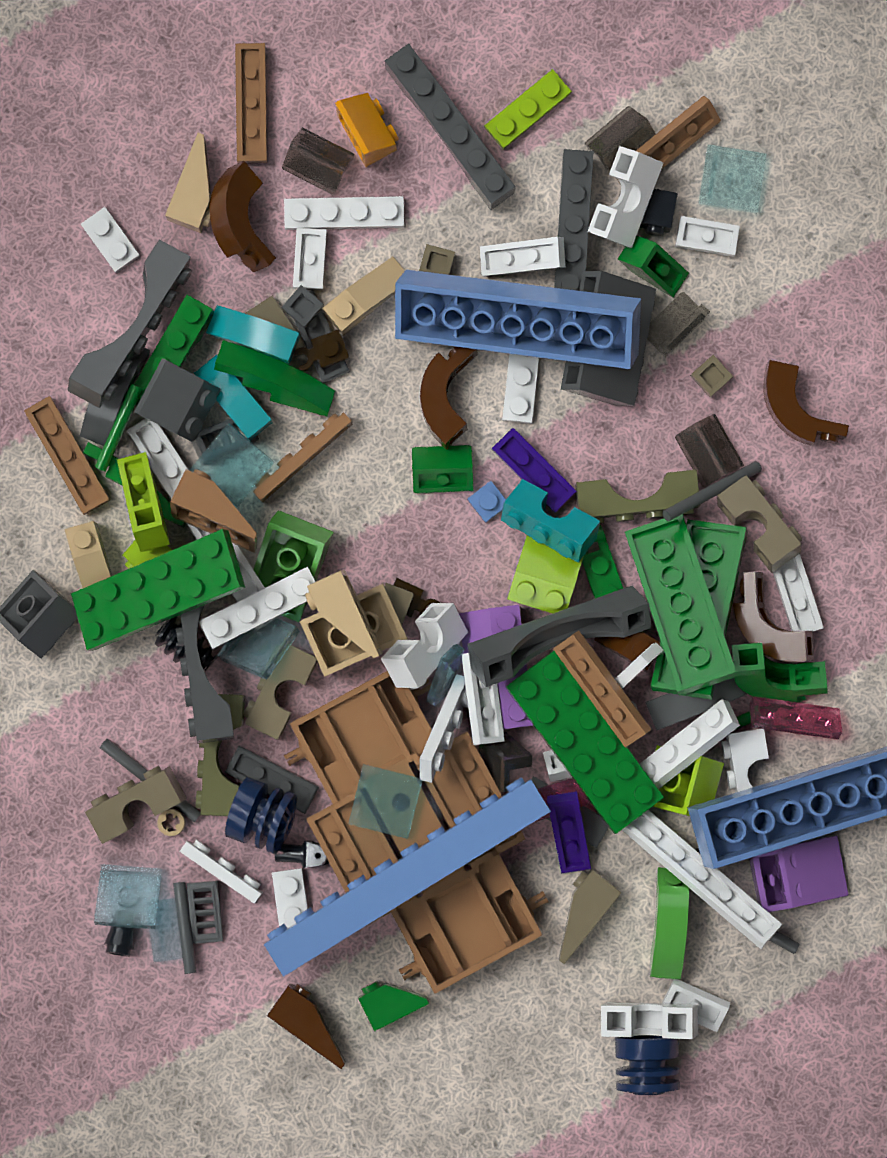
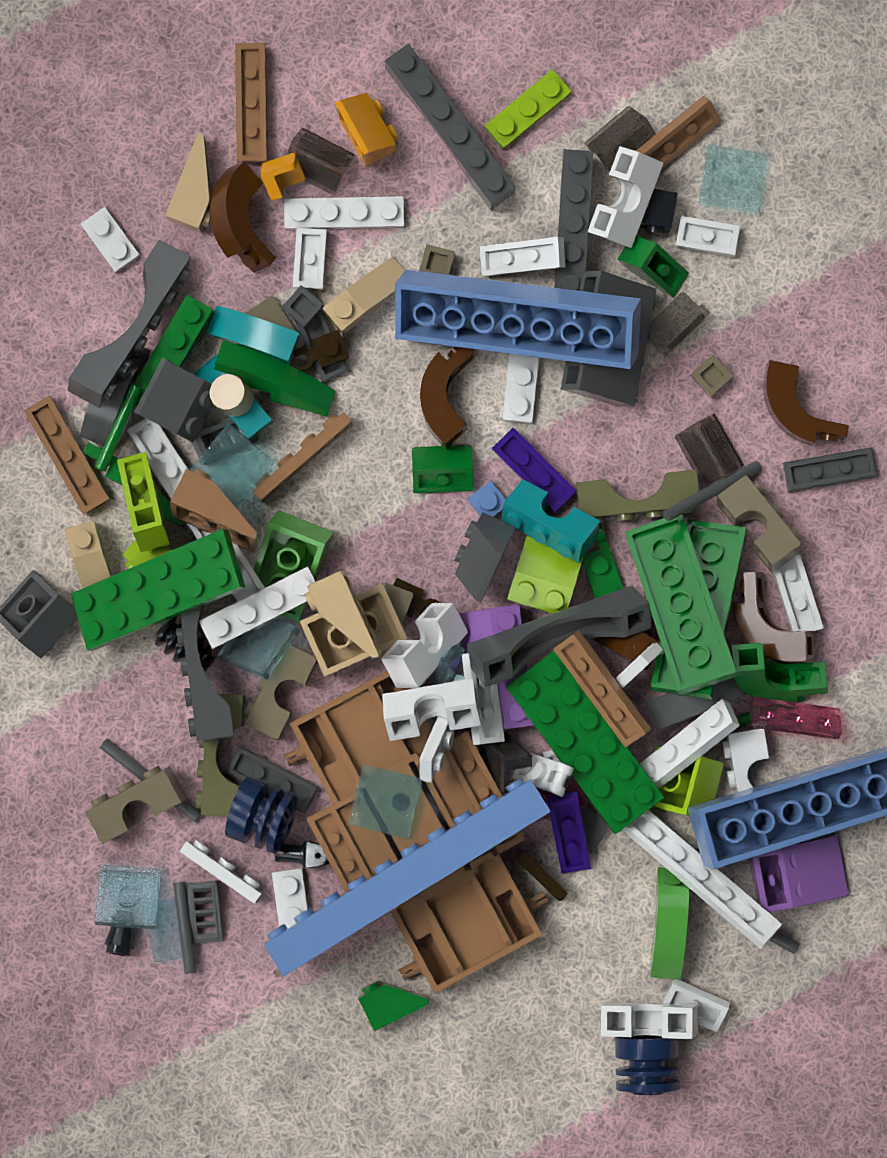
(163, 817): tan bush -> none
(231, 395): none -> tan piece
(281, 174): none -> light orange panel
(302, 1019): reddish brown slope -> none
(409, 708): none -> white arch
(482, 554): none -> dark grey slope
(541, 876): none -> dark brown tile
(545, 774): none -> white plate
(587, 906): dark tan slope -> none
(829, 469): none -> dark grey tile

